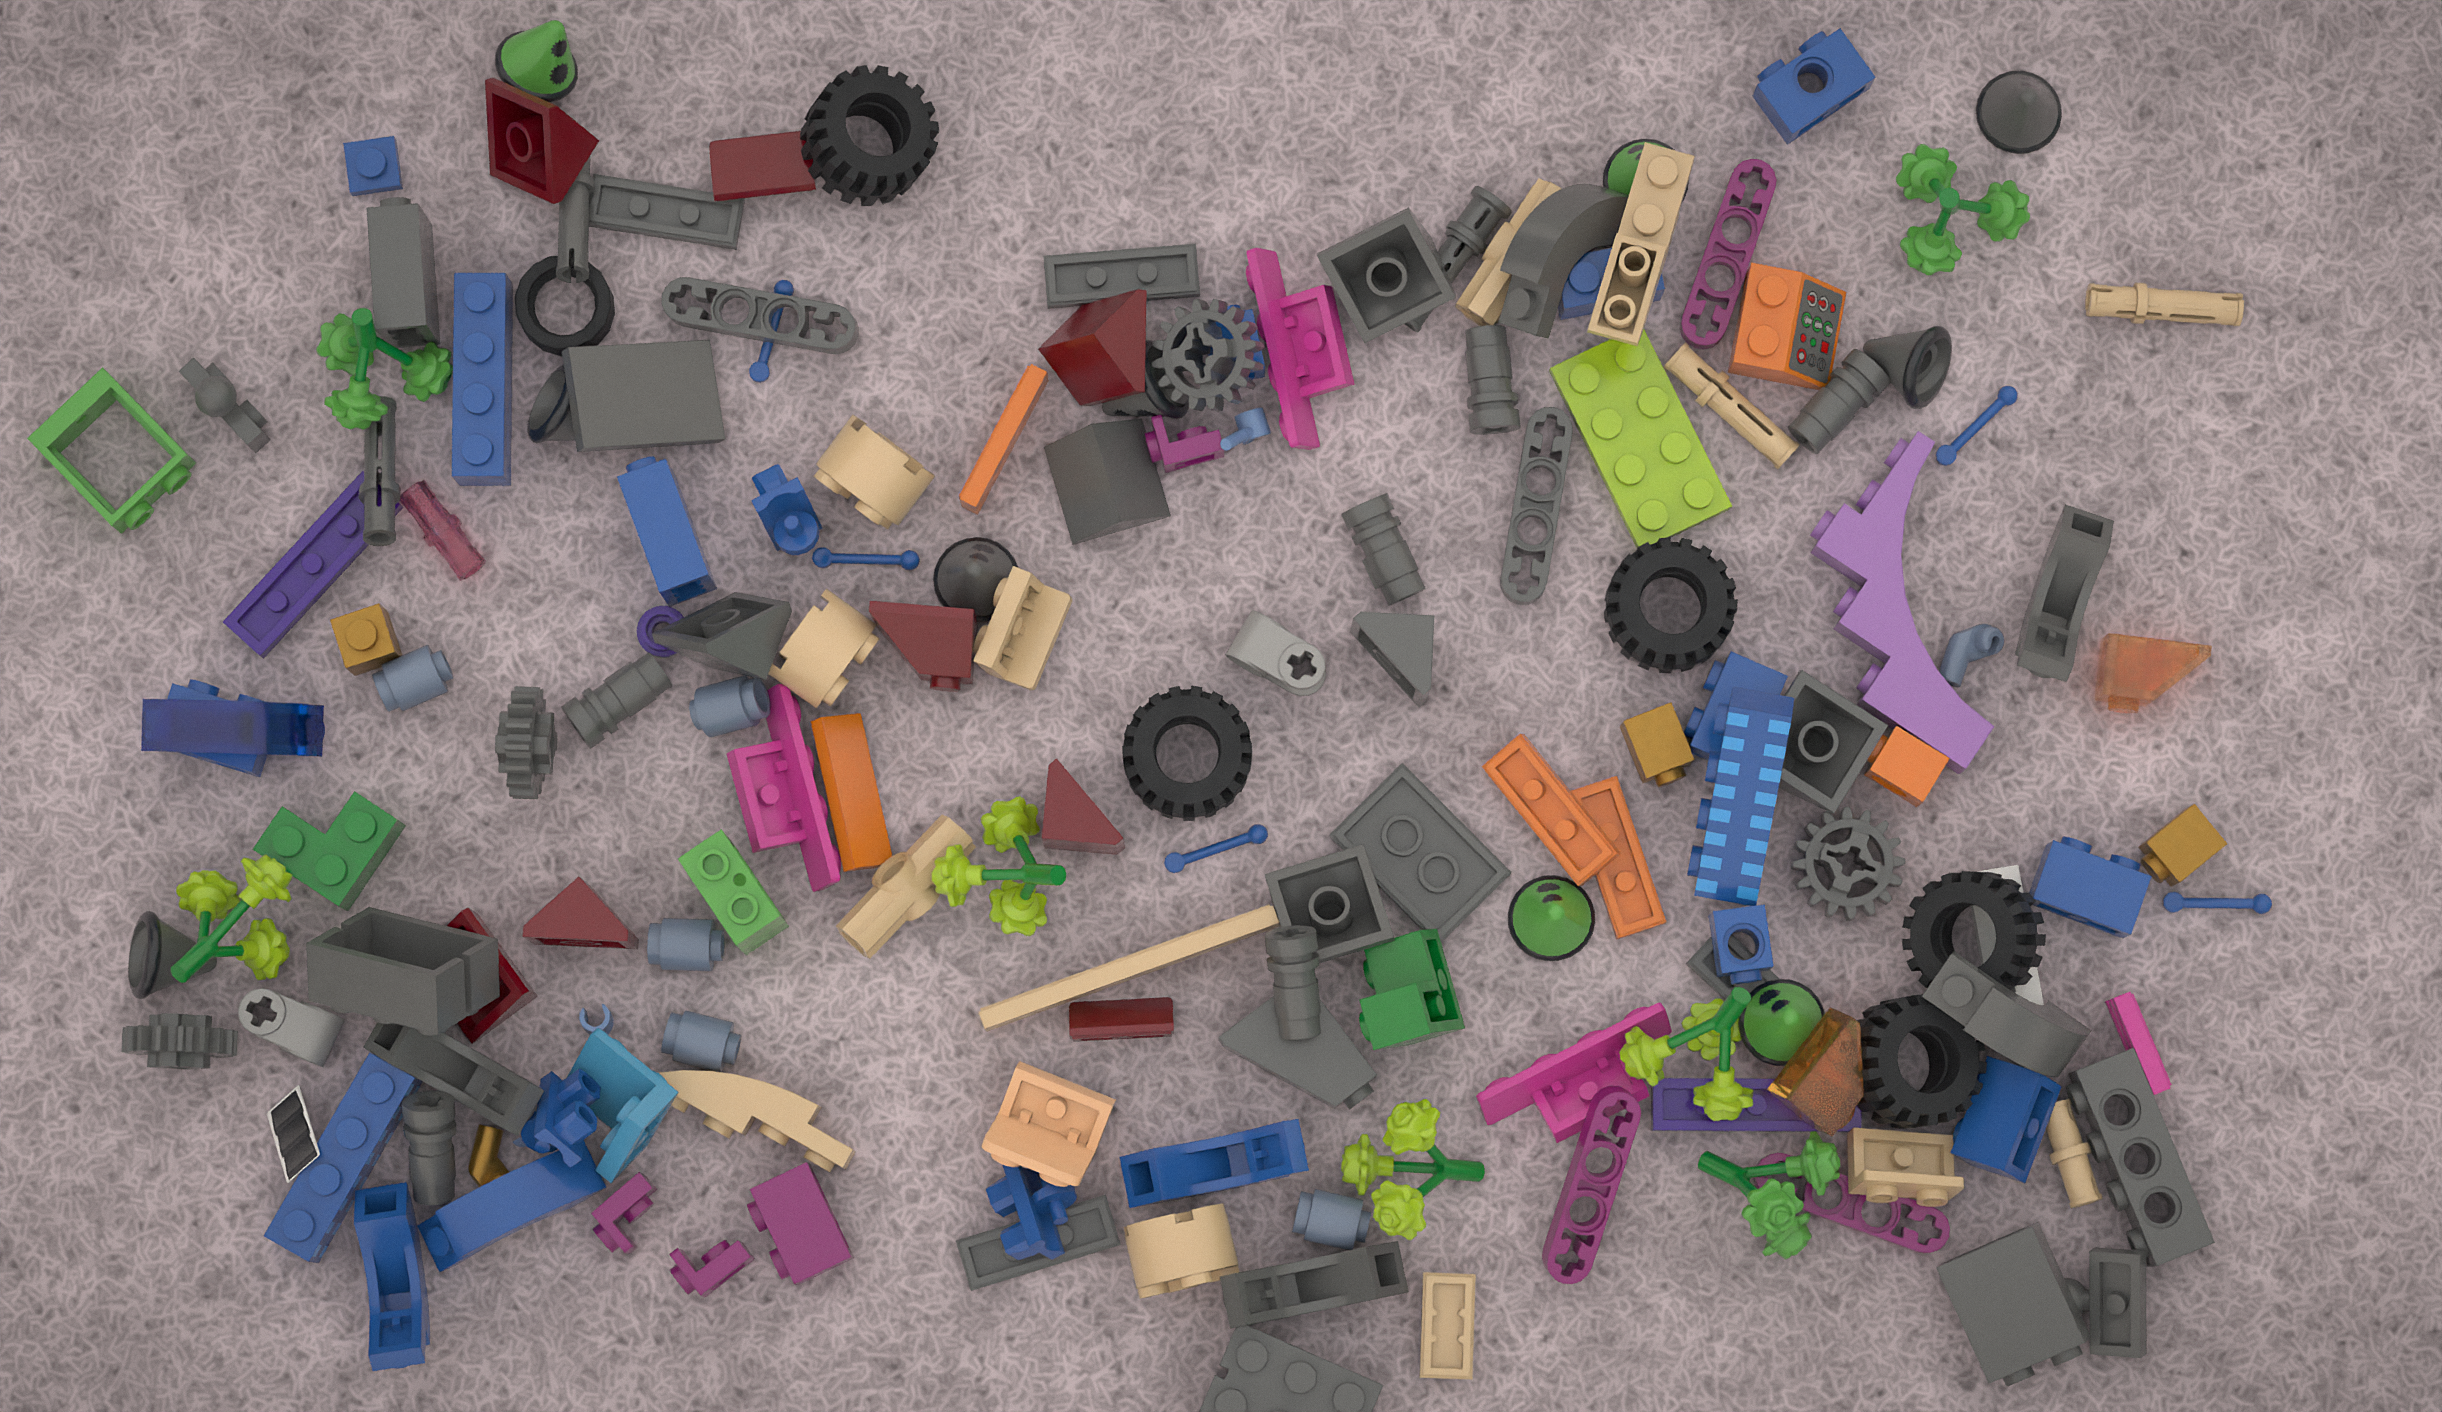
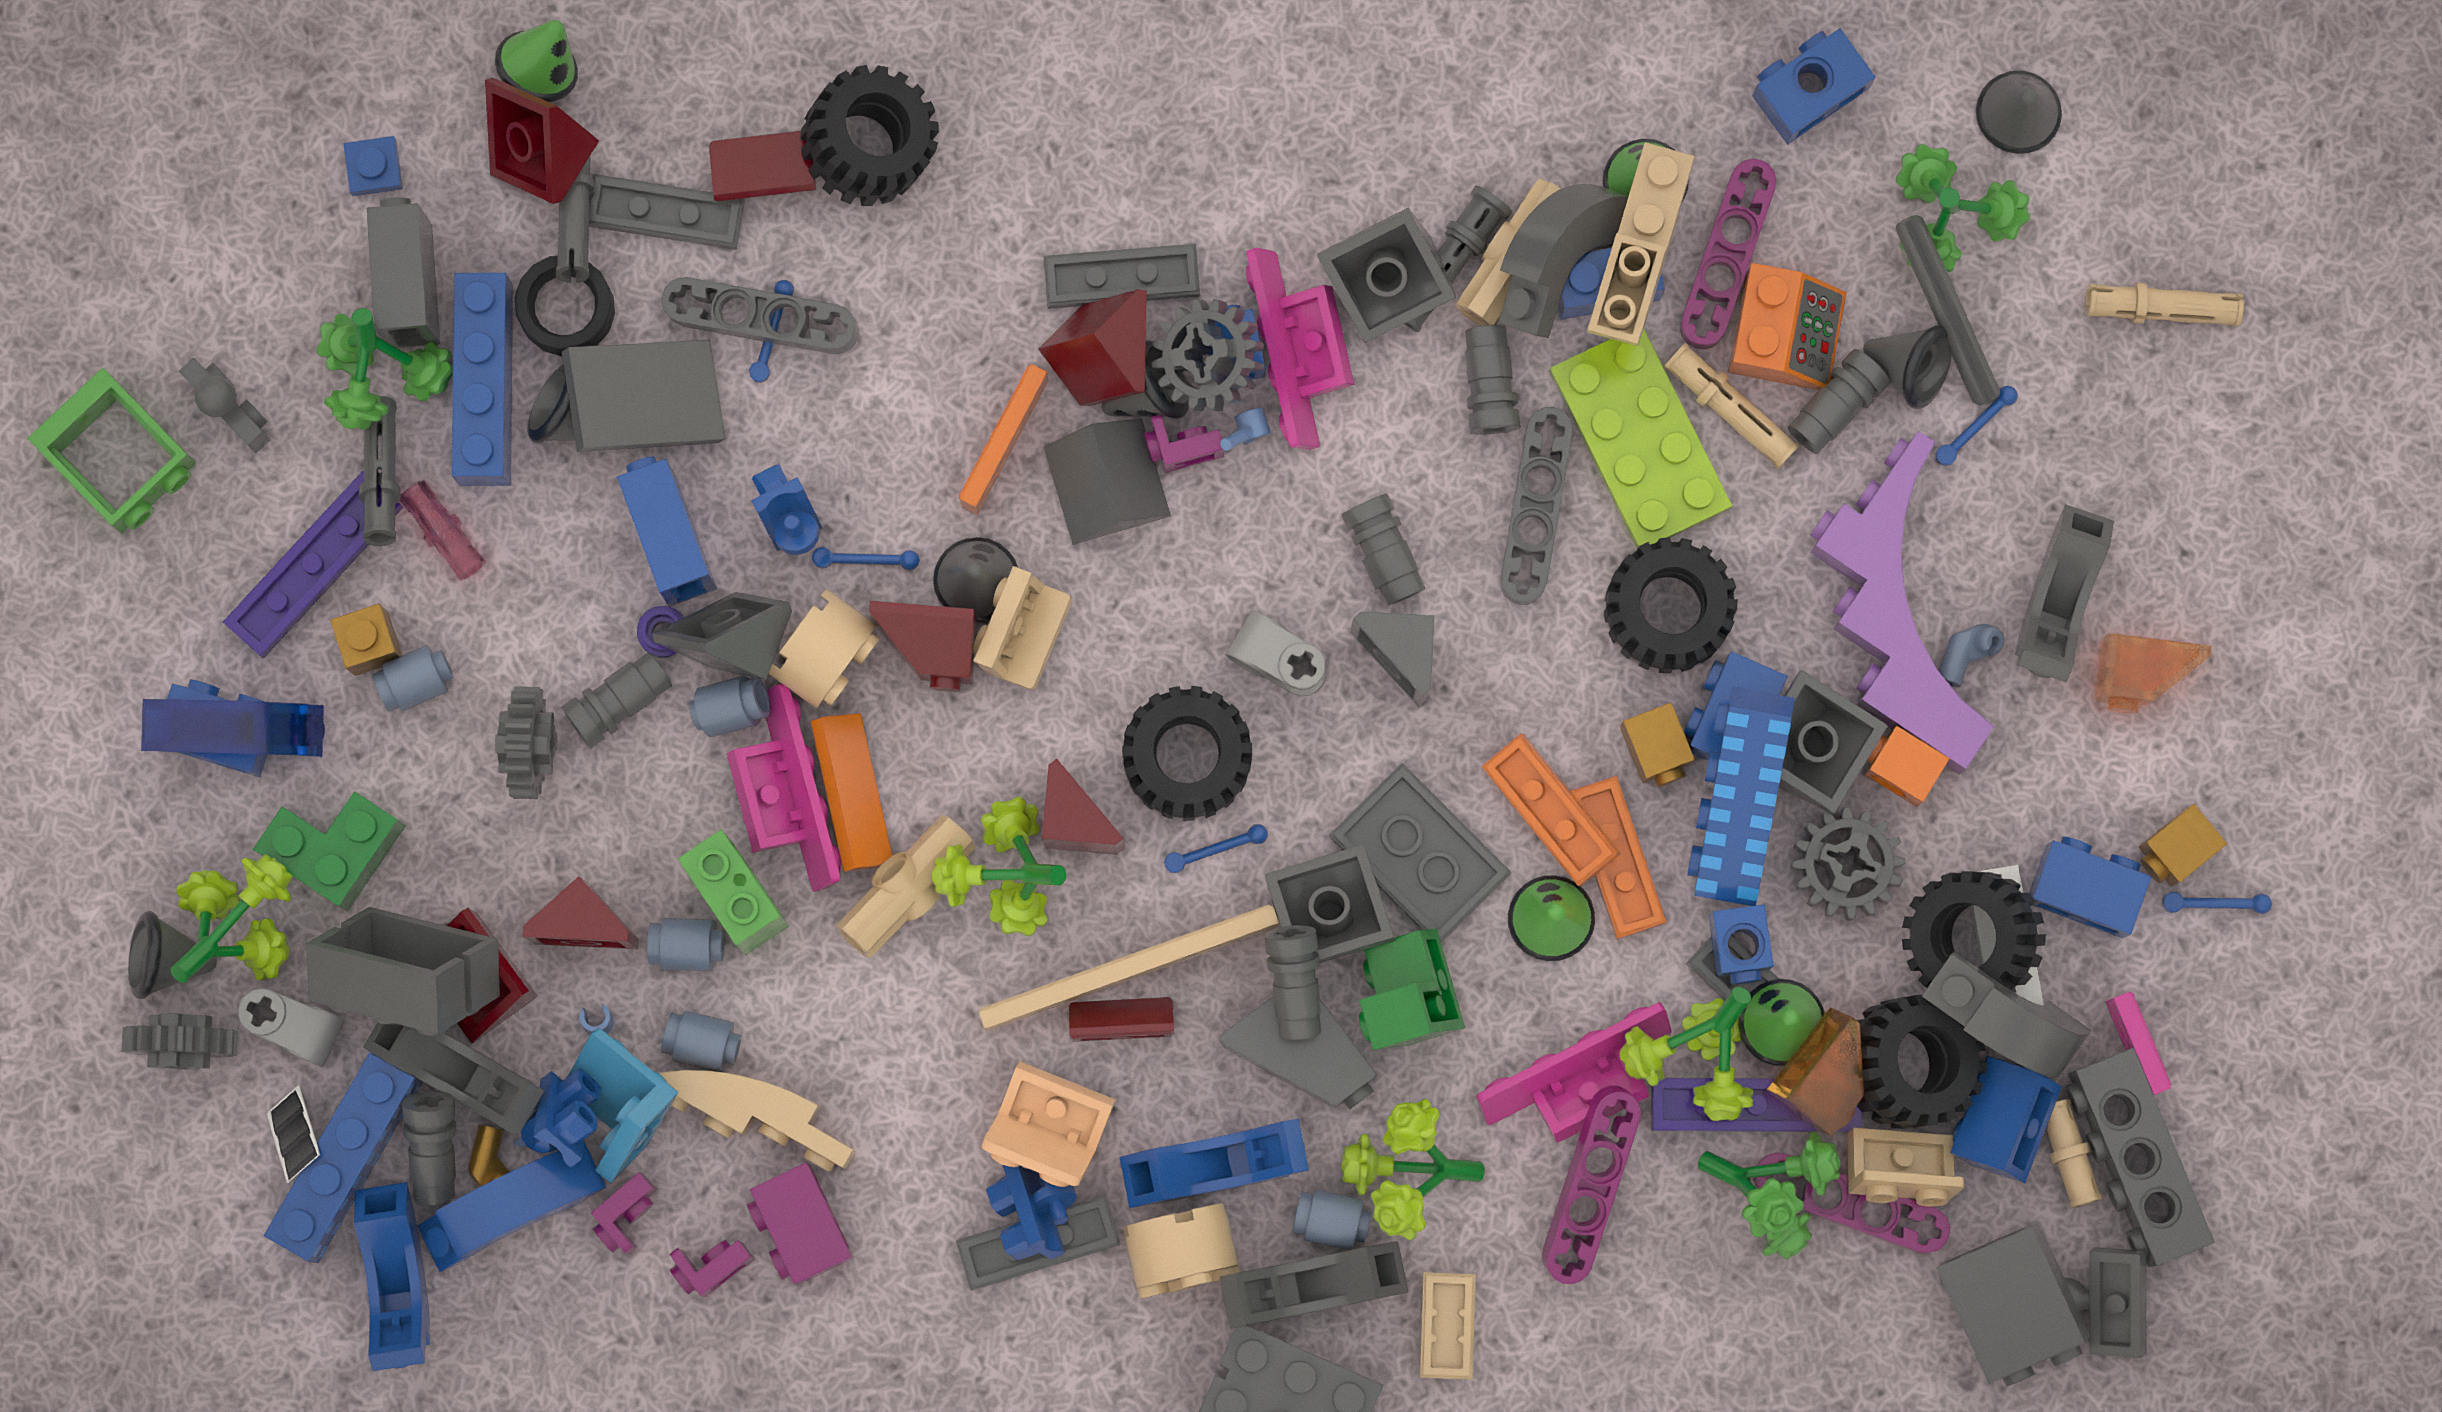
(873, 471): tan brick -> none
(1947, 309): none -> dark grey axle

